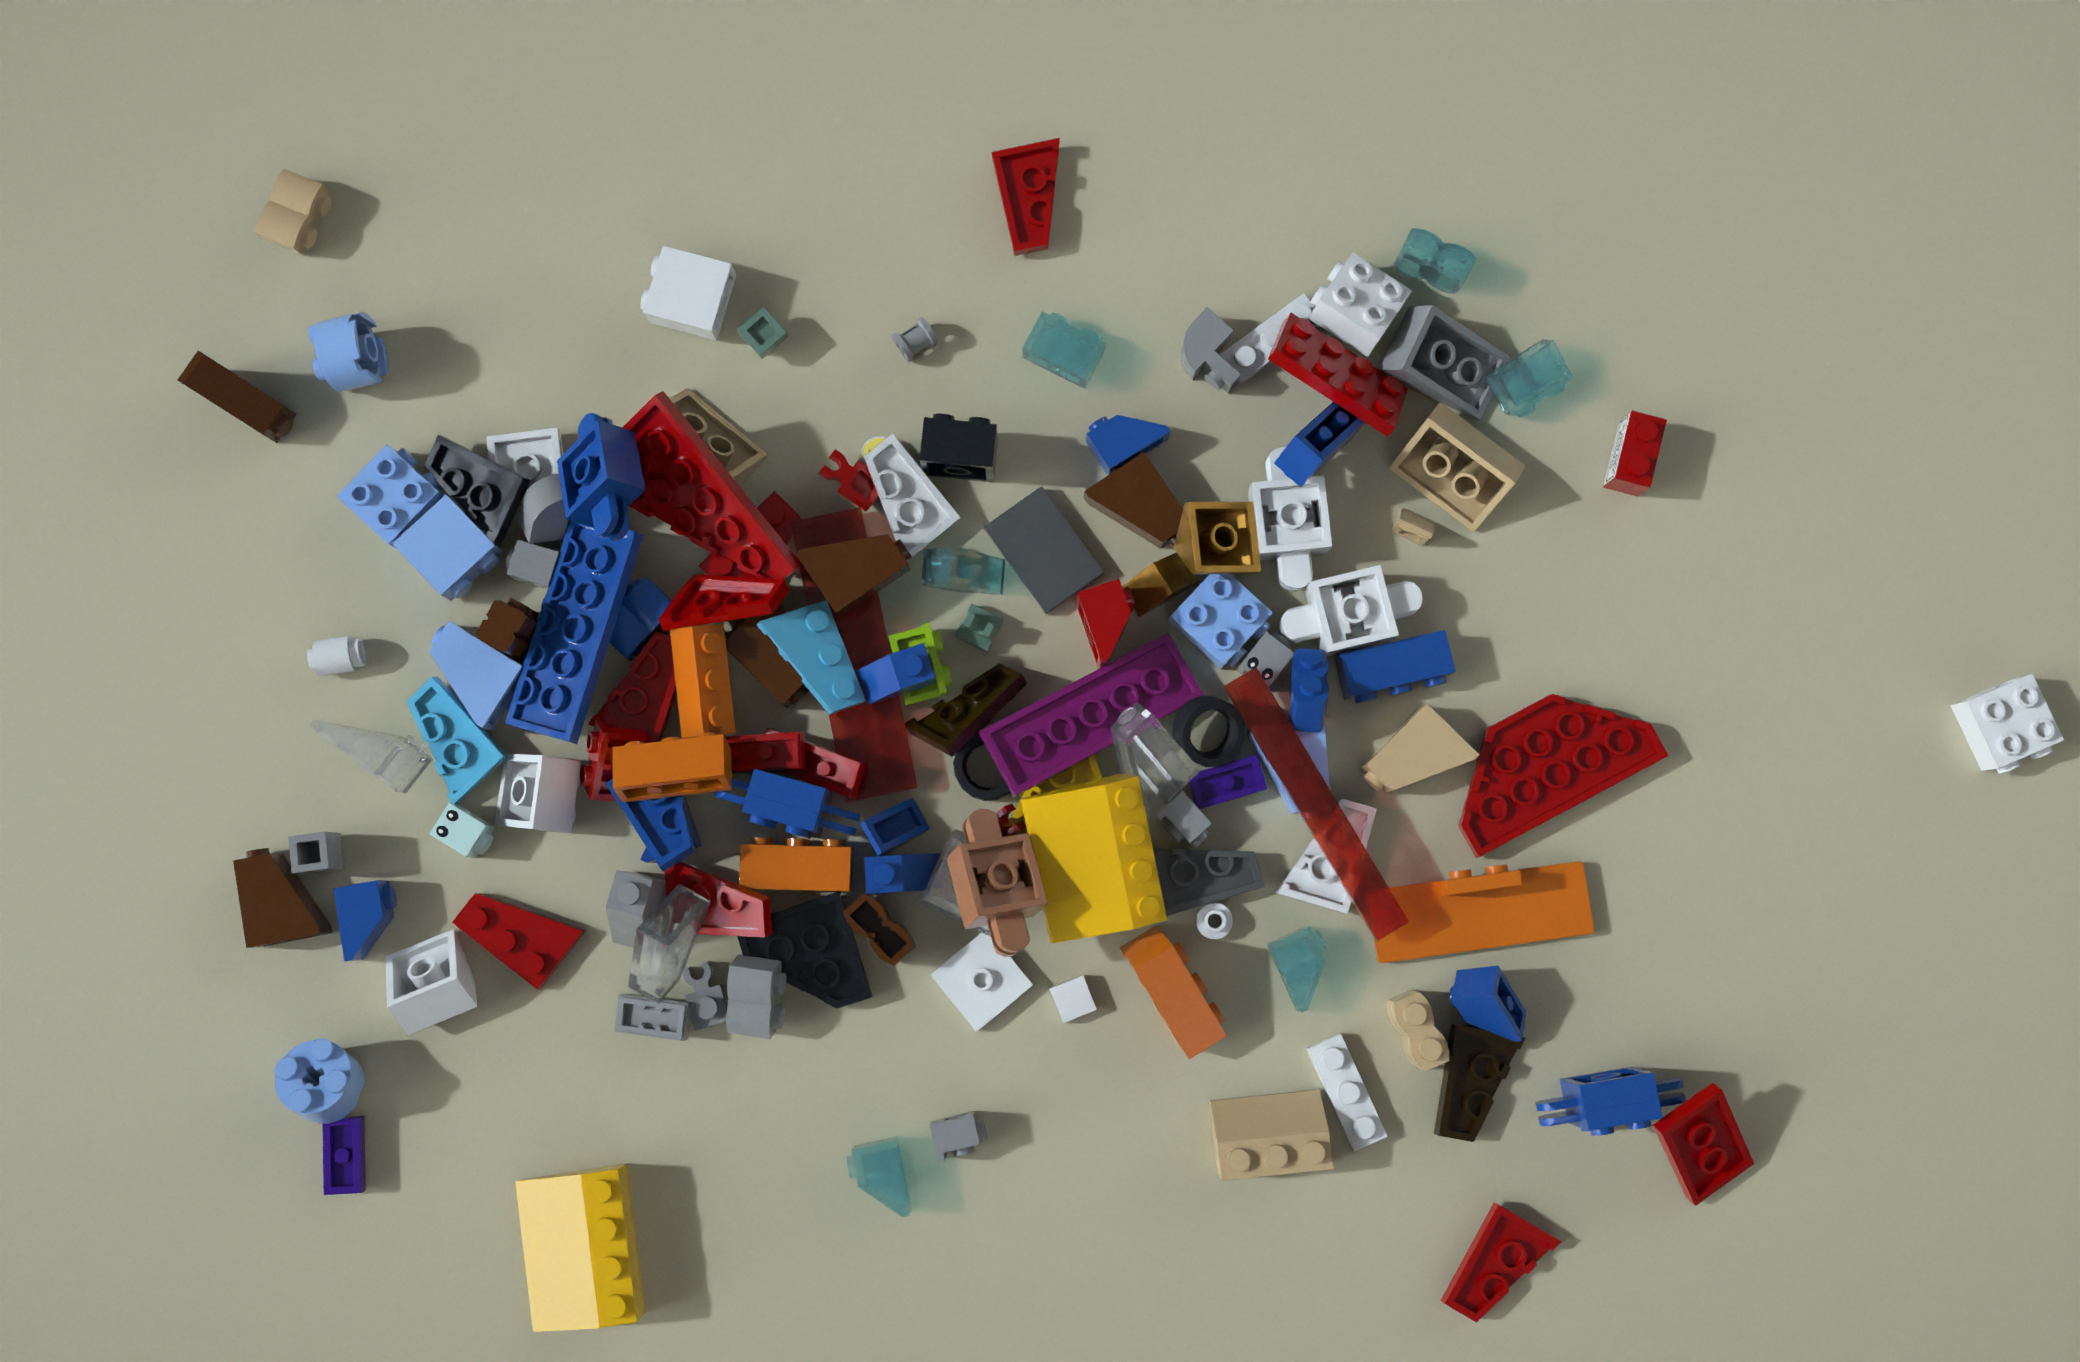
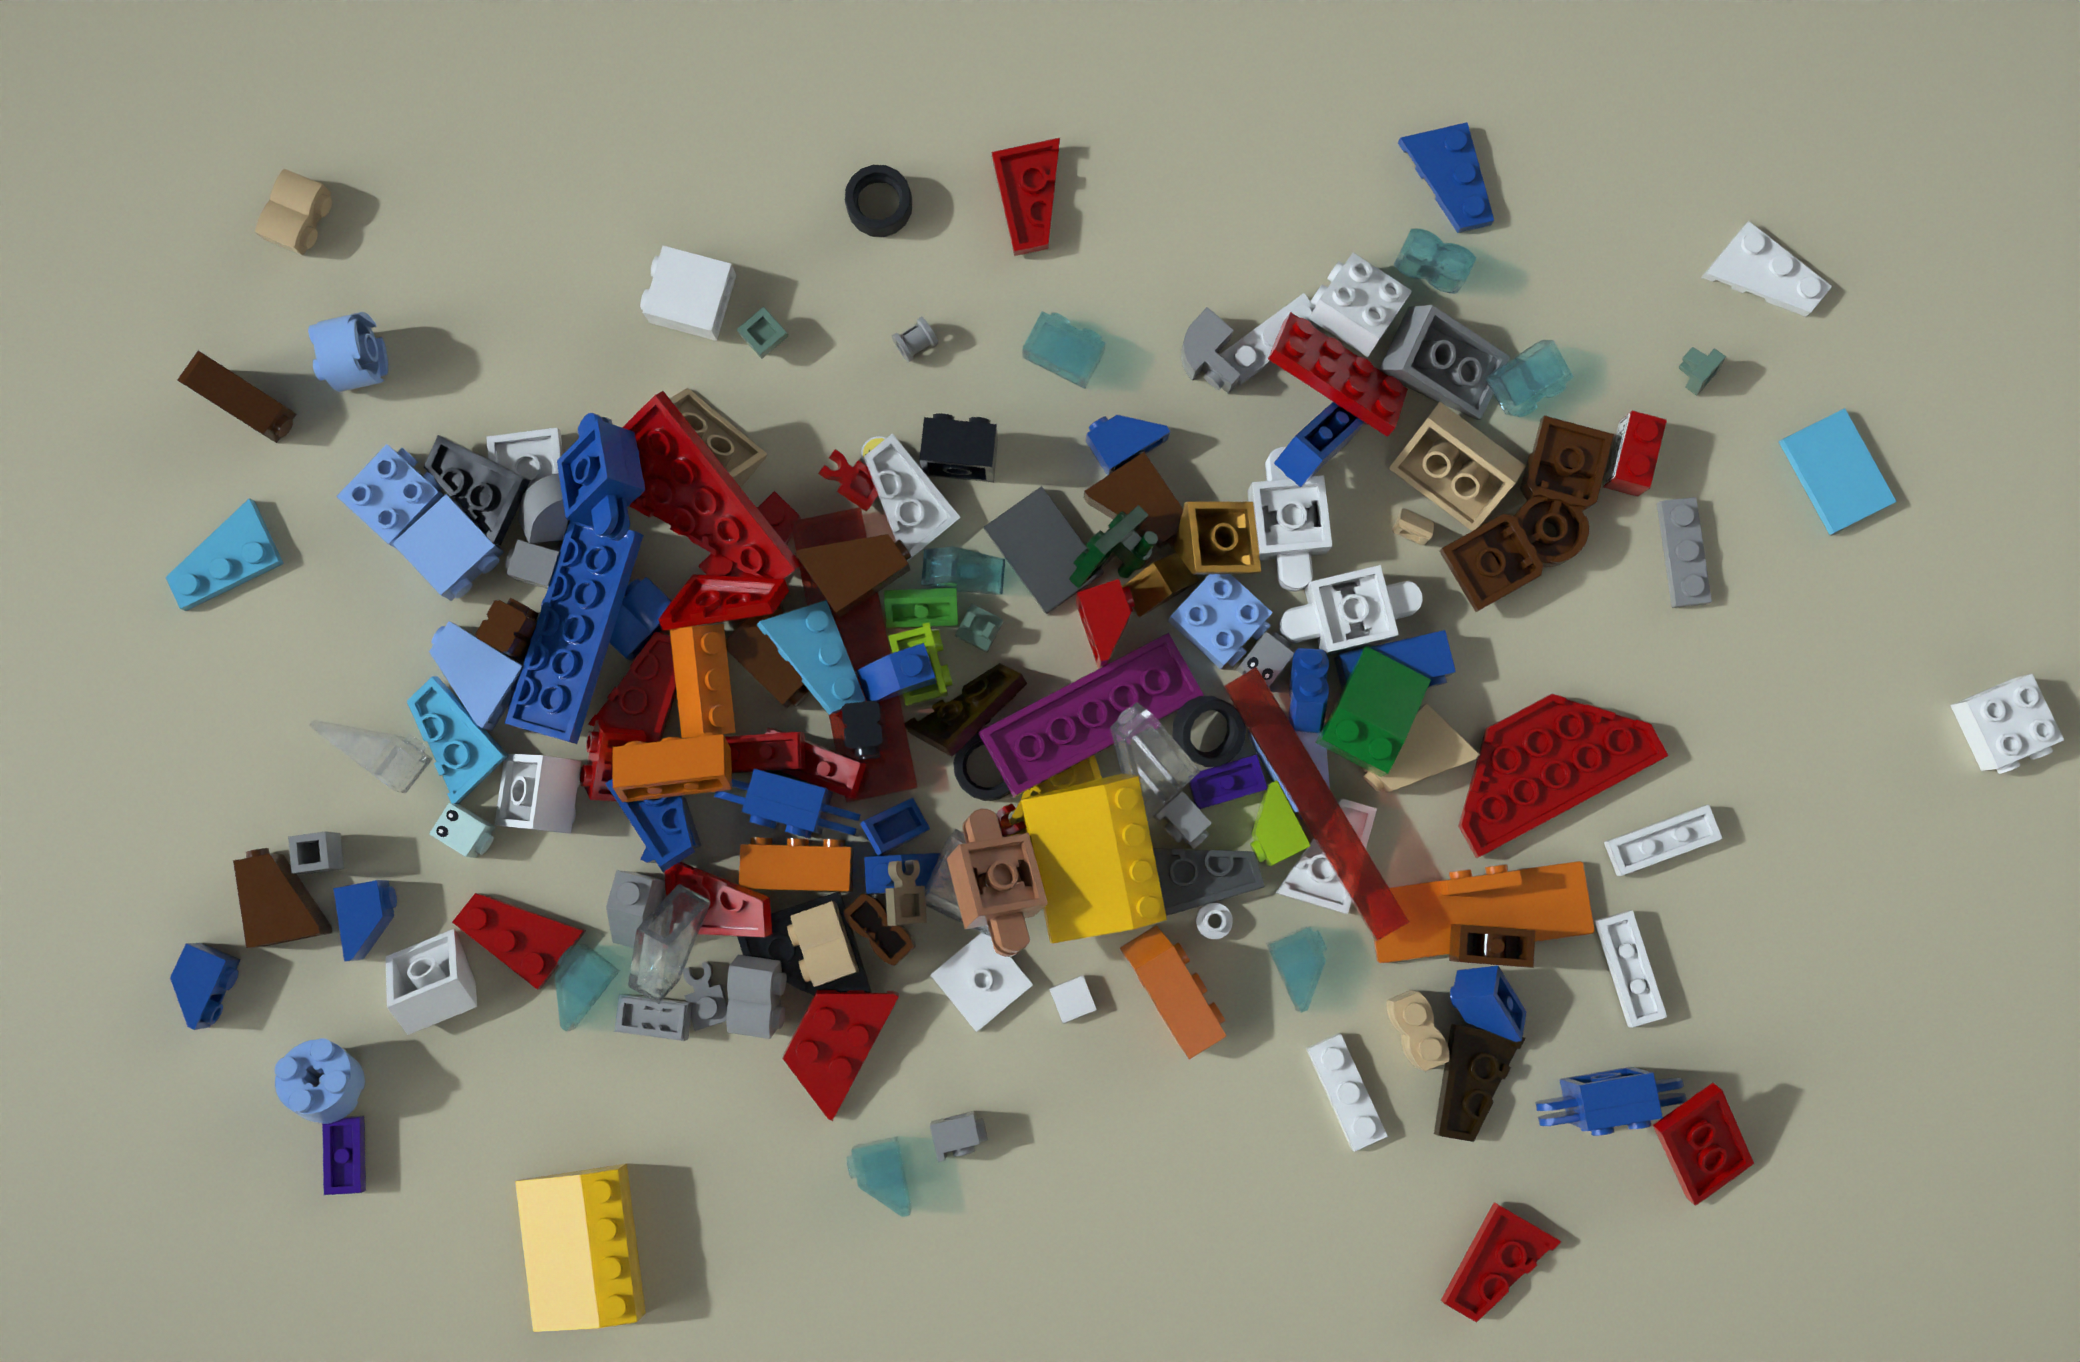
(201, 983): none -> blue slope
(225, 559): none -> medium azure wing
(336, 655): white brick -> none
(580, 983): none -> clear light blue slope
(823, 944): none -> tan brick
(835, 1042): none -> red wing
(865, 729): none -> black brick
(871, 175): none -> black tyre
(905, 901): none -> dark tan plate
(921, 606): none -> bright green plate
(1117, 541): none -> dark green plate
(1270, 1135): tan slope -> none
(1276, 828): none -> lime slope
(1374, 712): none -> green slope
(1453, 172): none -> blue wing
(1492, 945): none -> reddish brown brick
(1559, 484): none -> reddish brown plate
(1630, 969): none -> white plate
(1663, 840): none -> white plate
(1684, 552): none -> light grey plate
(1700, 368): none -> sand green tile
(1766, 269): none -> white wing
(1837, 471): none -> medium azure tile

